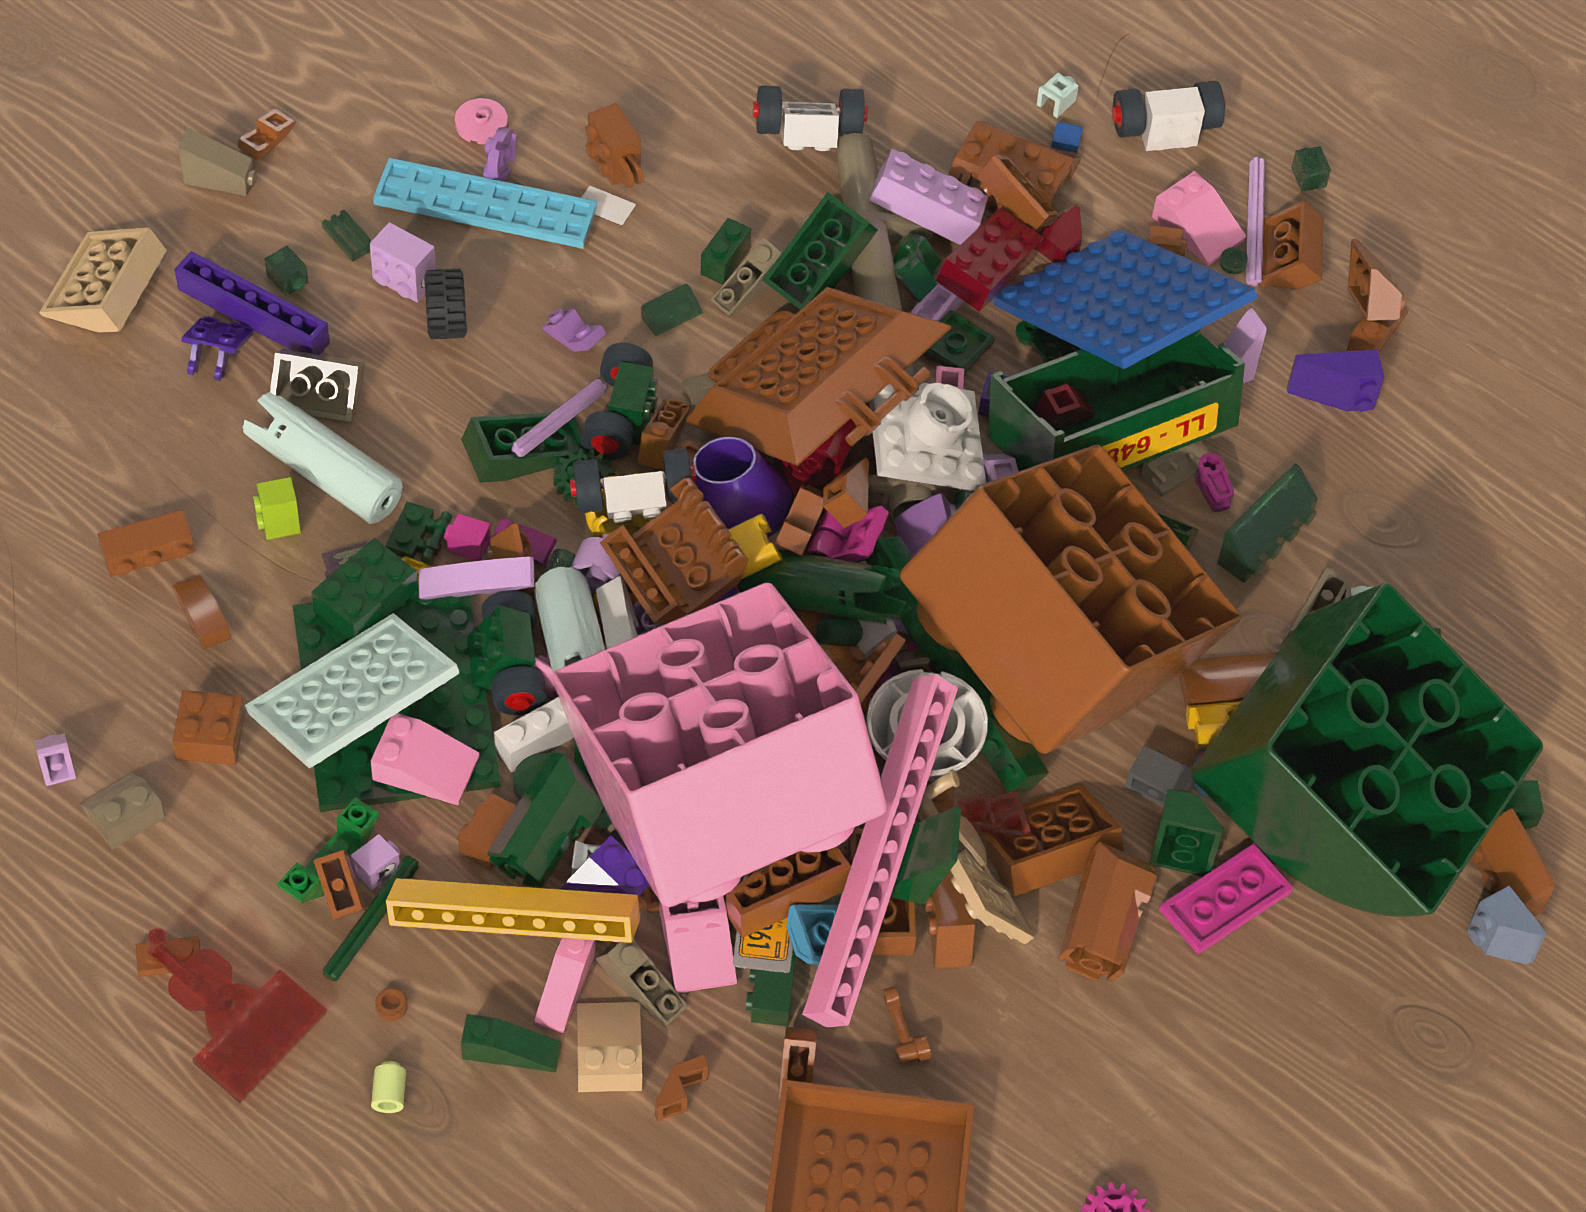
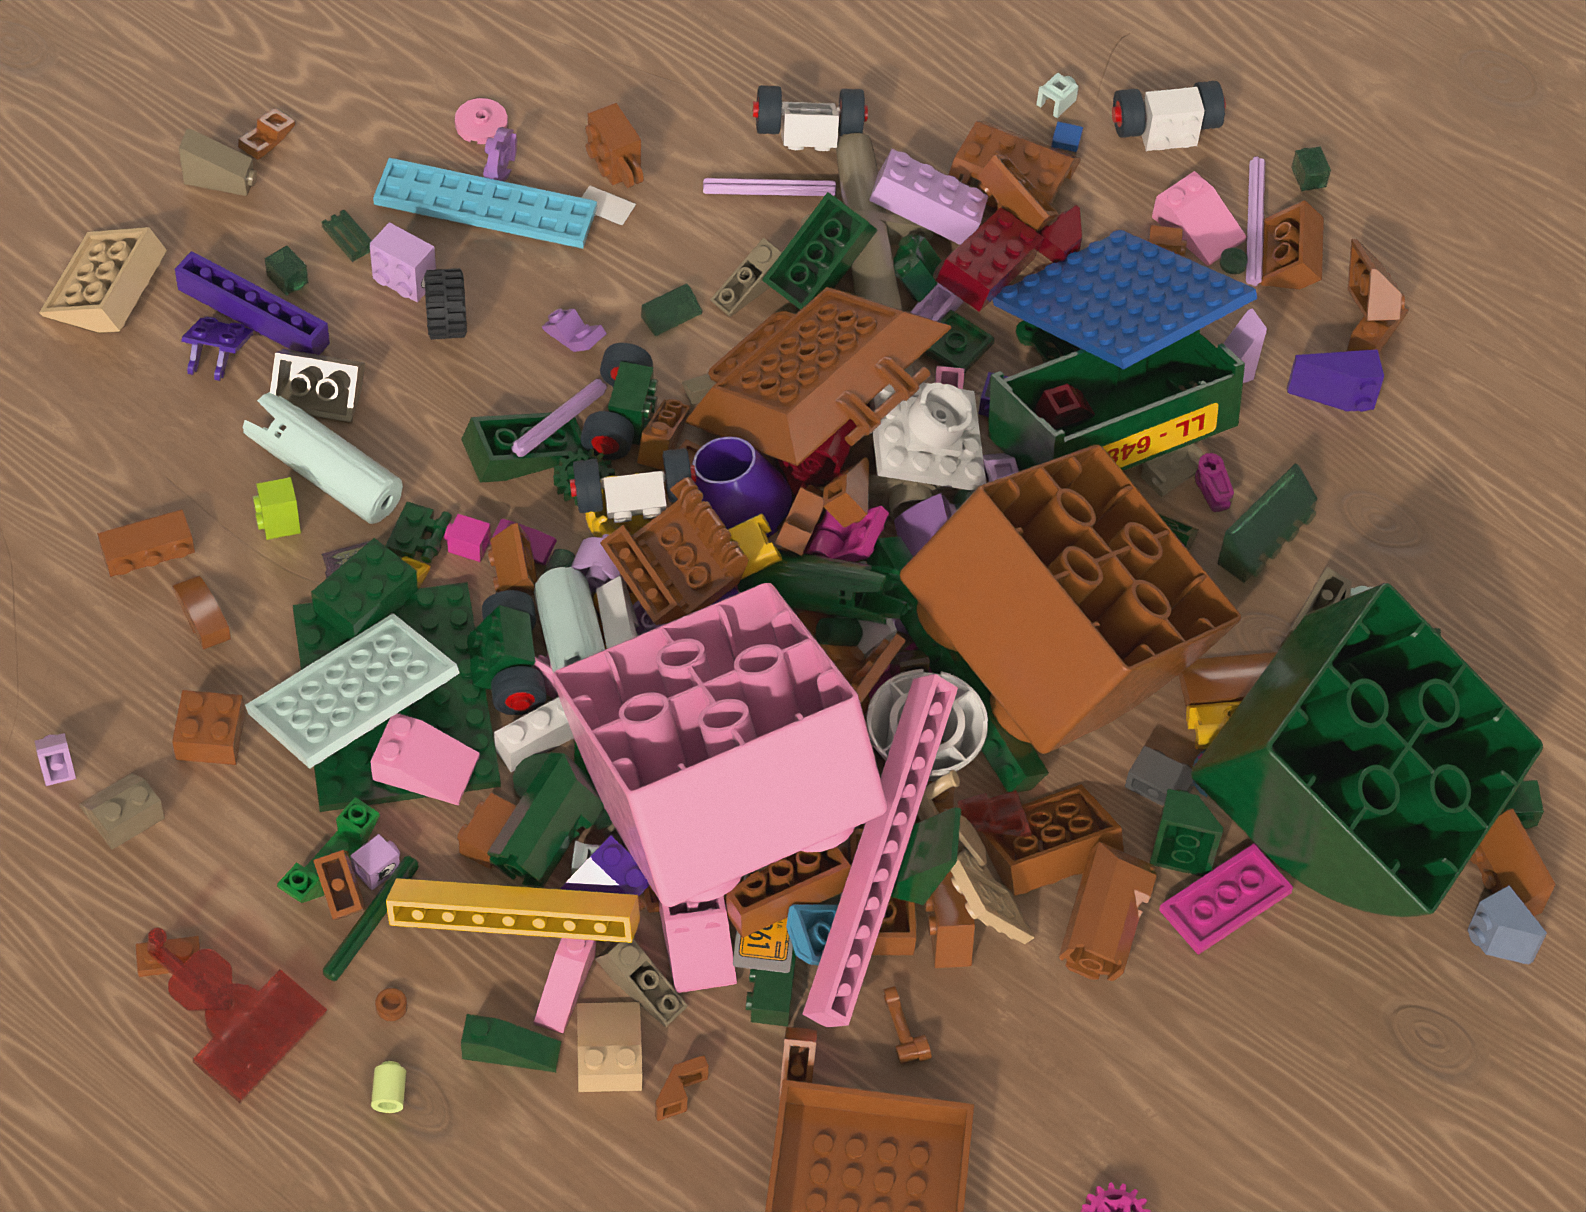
(476, 577): lavender slope -> none
(725, 251): dark green brick -> none
(768, 187): none -> lavender axle

